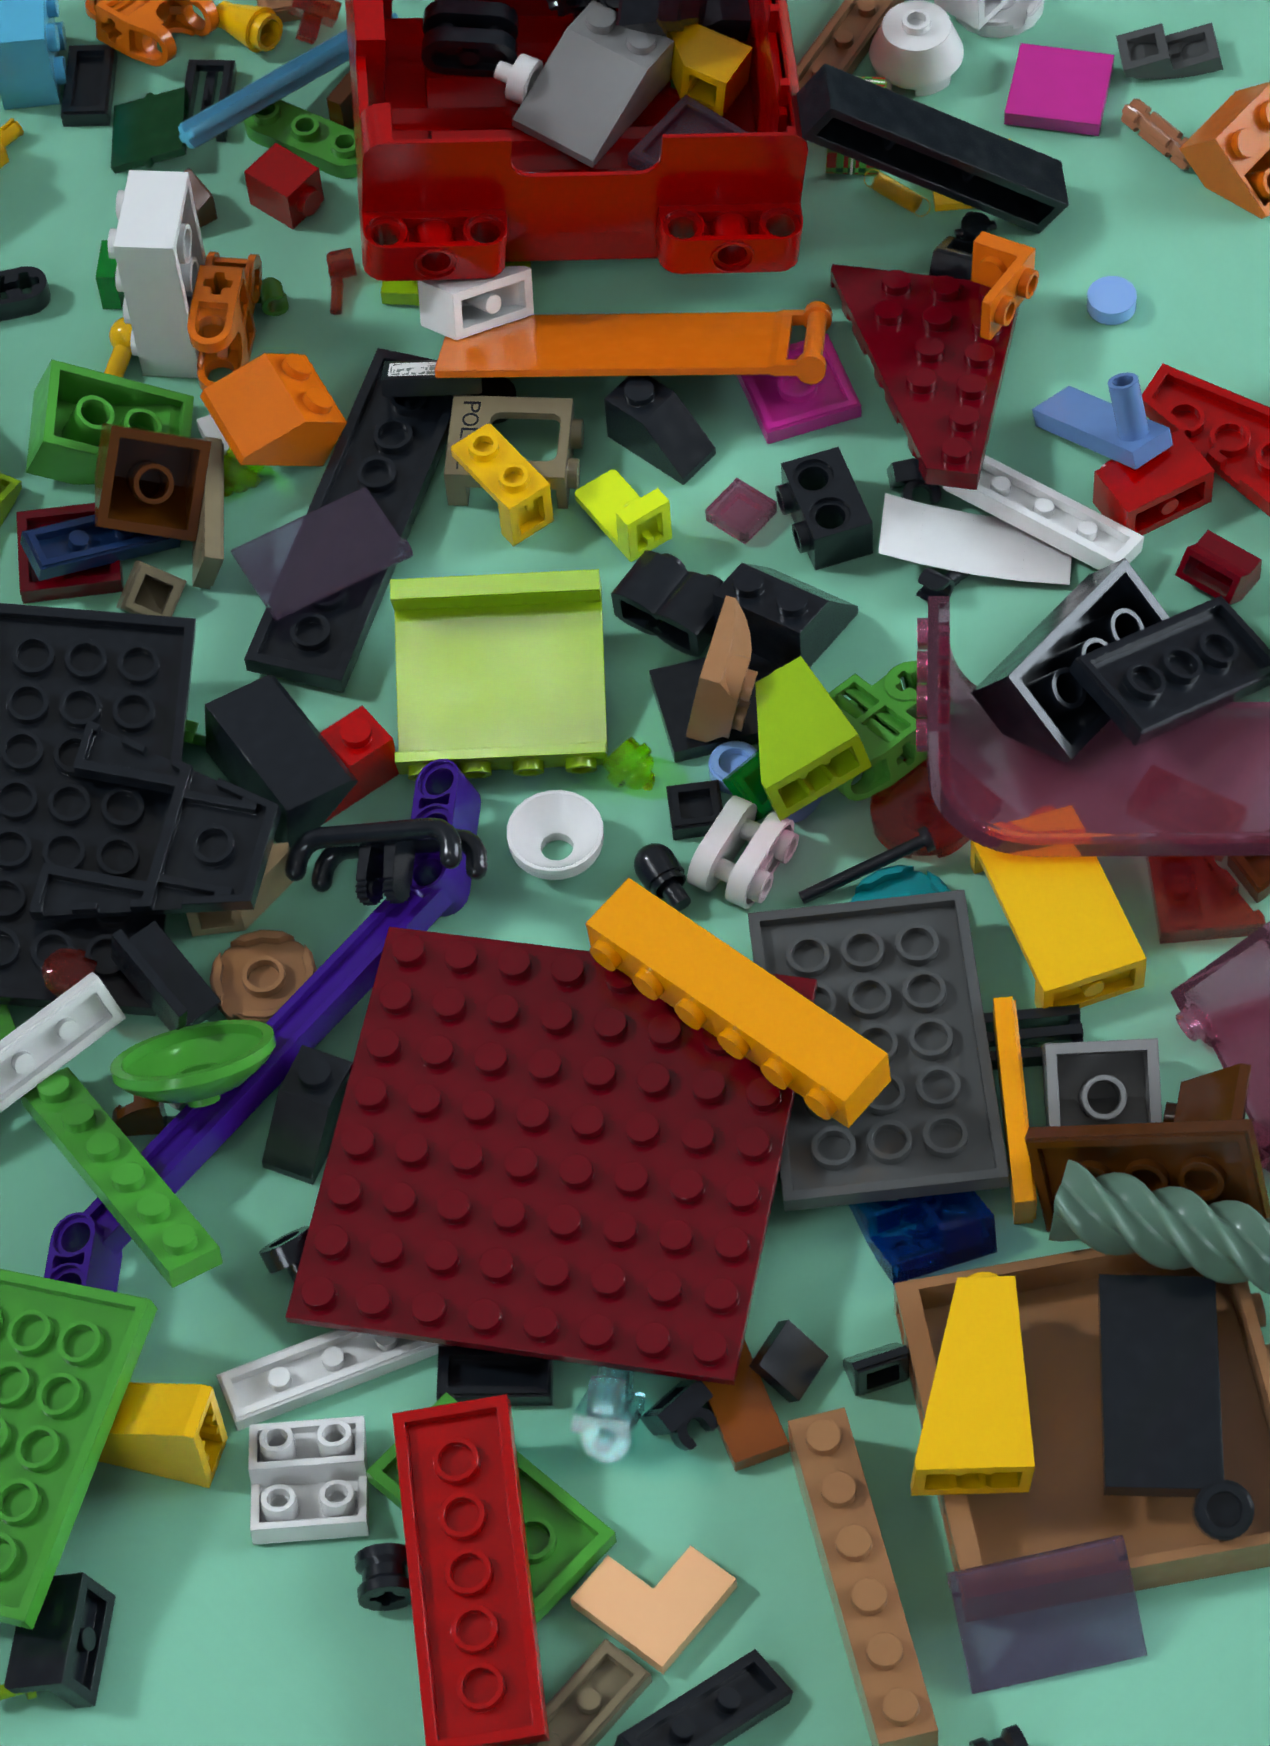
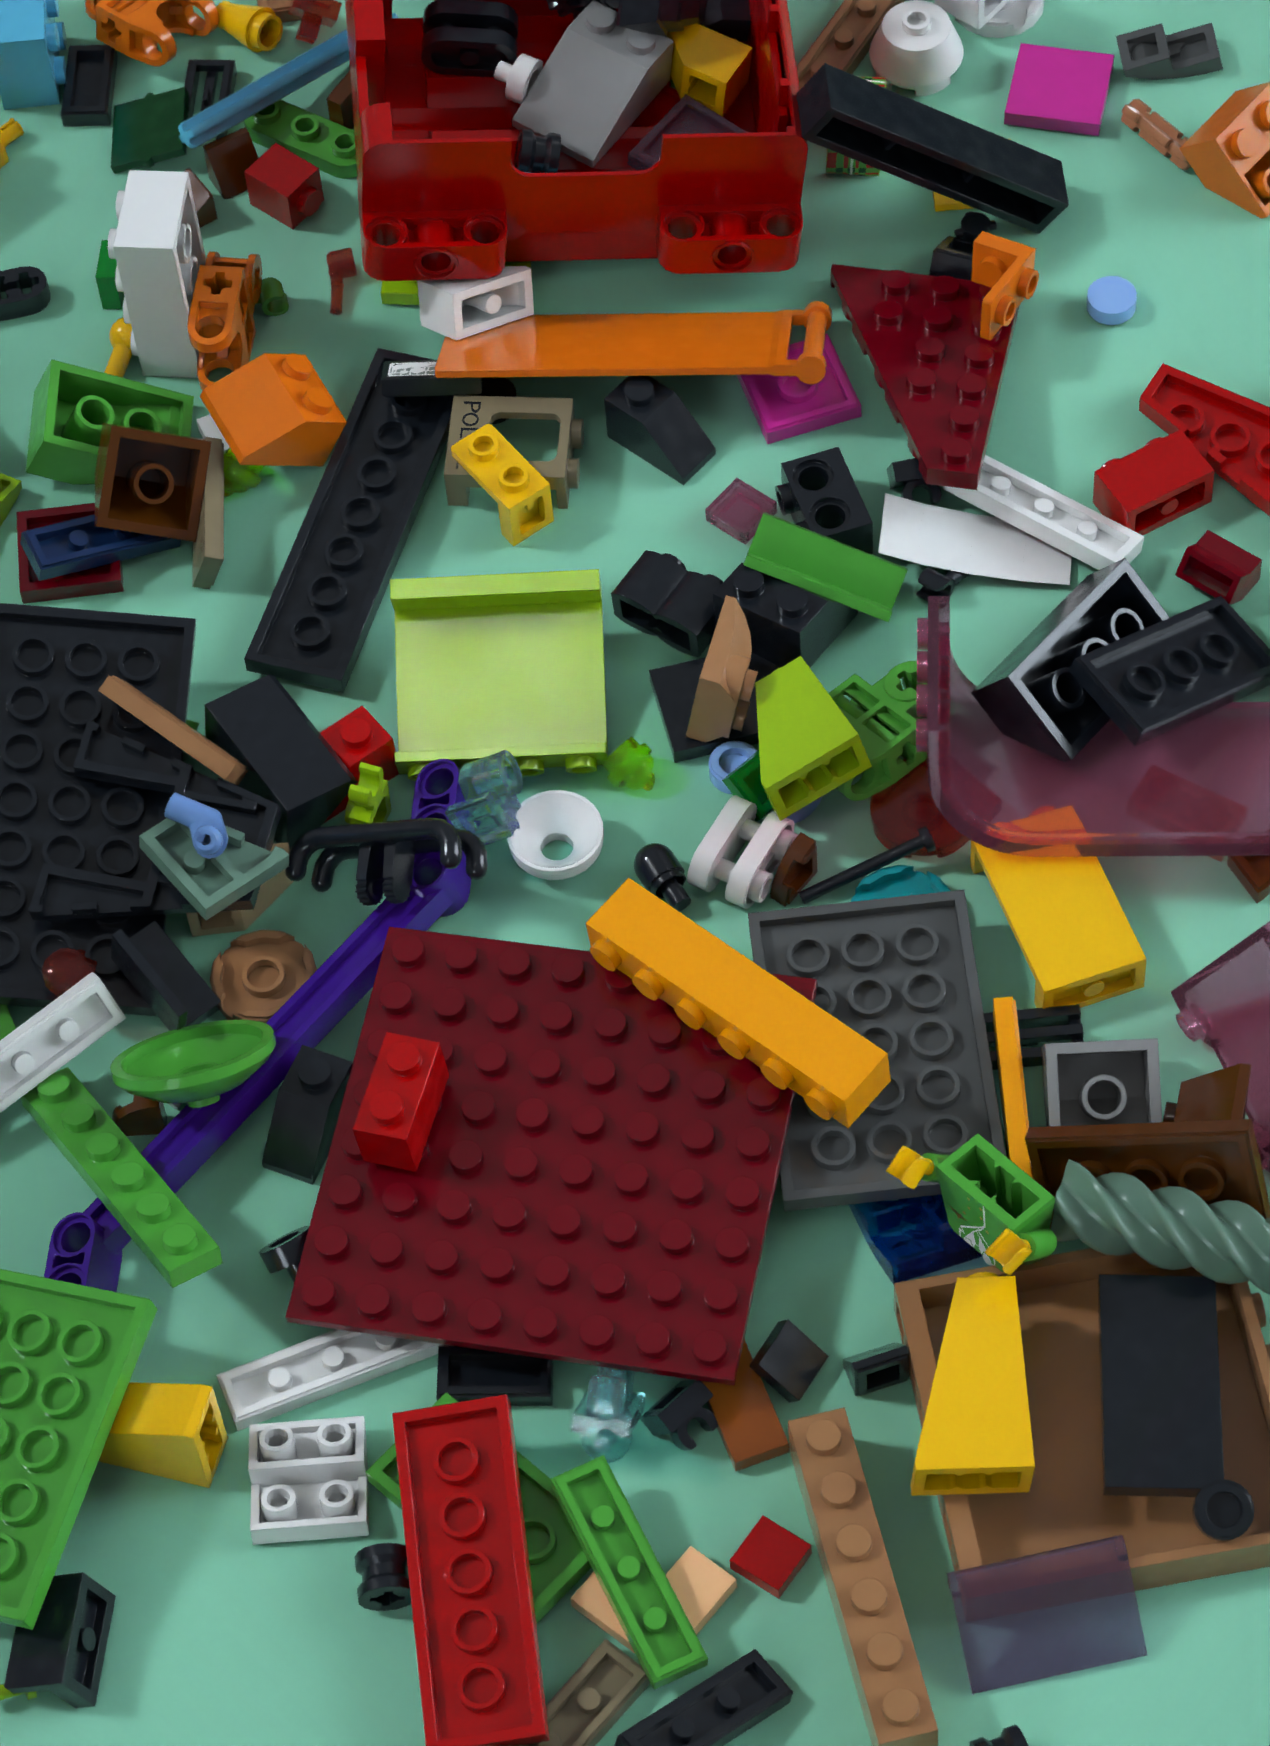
(150, 591): dark tan slope -> none
(174, 729): none -> medium nougat tile
(204, 822): none -> medium blue arm
(212, 882): none -> sand green wing
(228, 160): none -> reddish brown slope
(321, 553): clear purple piece -> none
(370, 798): none -> lime plate
(401, 1101): none -> red brick
(489, 797): none -> clear light blue leg
(537, 153): none -> black wheel
(624, 516): neon yellow bracket -> none
(629, 1572): none -> bright green tile
(693, 808): black tile -> none
(770, 1556): none -> red tile
(795, 870): none -> reddish brown tile
(825, 566): none -> bright green panel
(897, 192): yellow piece -> none
(986, 1201): none -> bright green torso
(1107, 428): medium blue piece -> none
(1198, 900): clear red wing -> none

